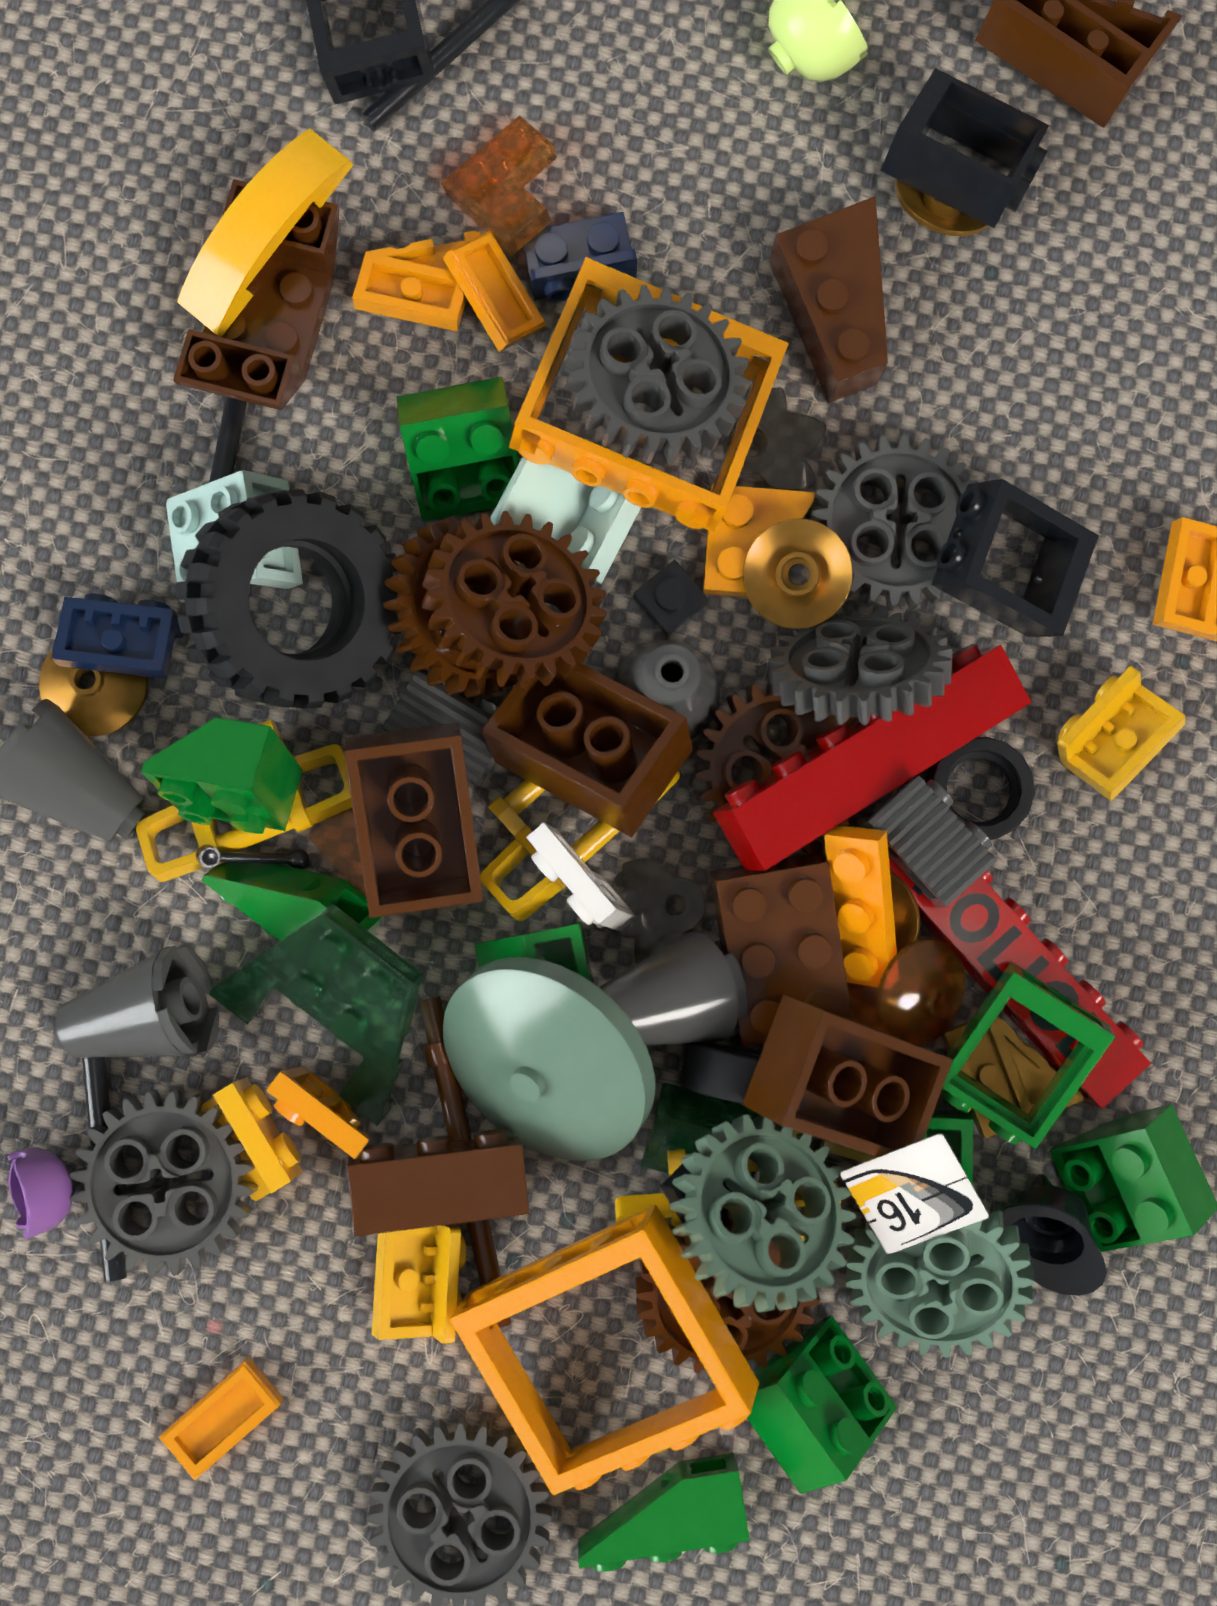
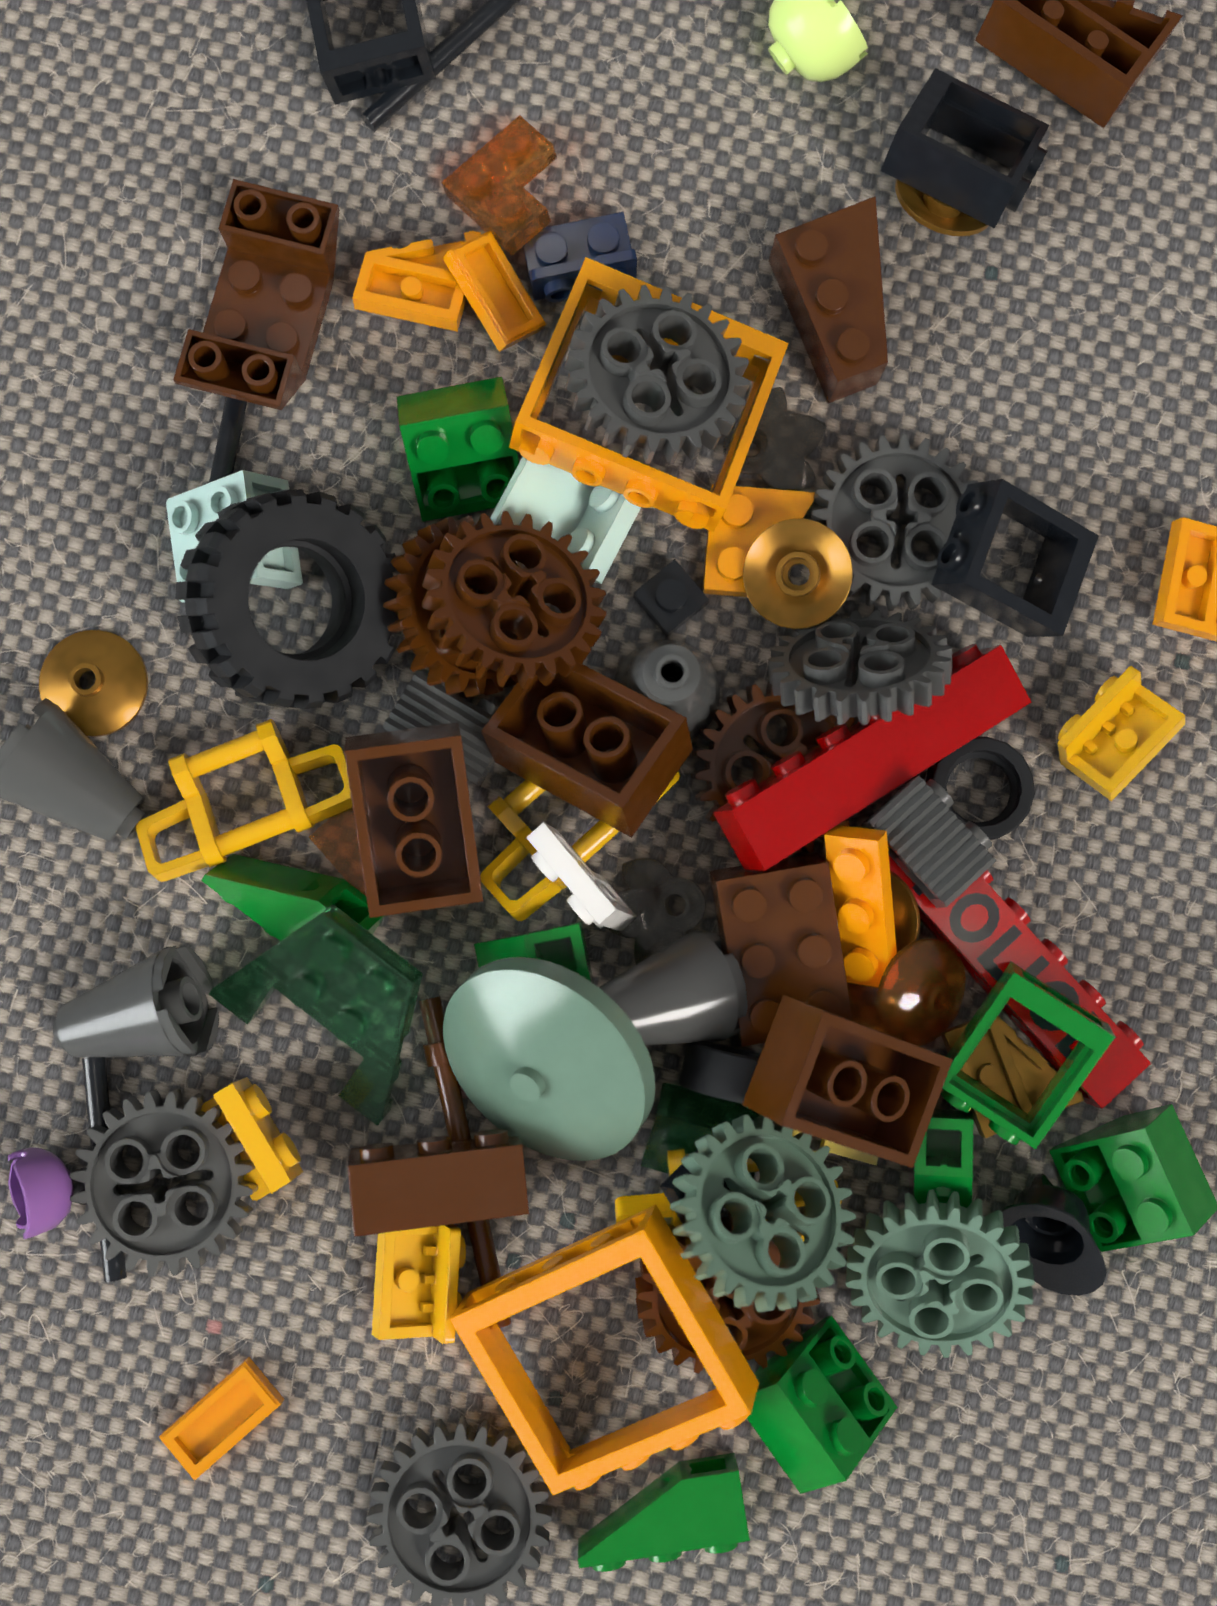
(116, 636): dark blue bracket -> none
(210, 857): black hinge -> none
(229, 775): green slope -> none
(256, 225): yellow slope -> none
(308, 1098): light orange wing -> none
(914, 1194): sticker -> none

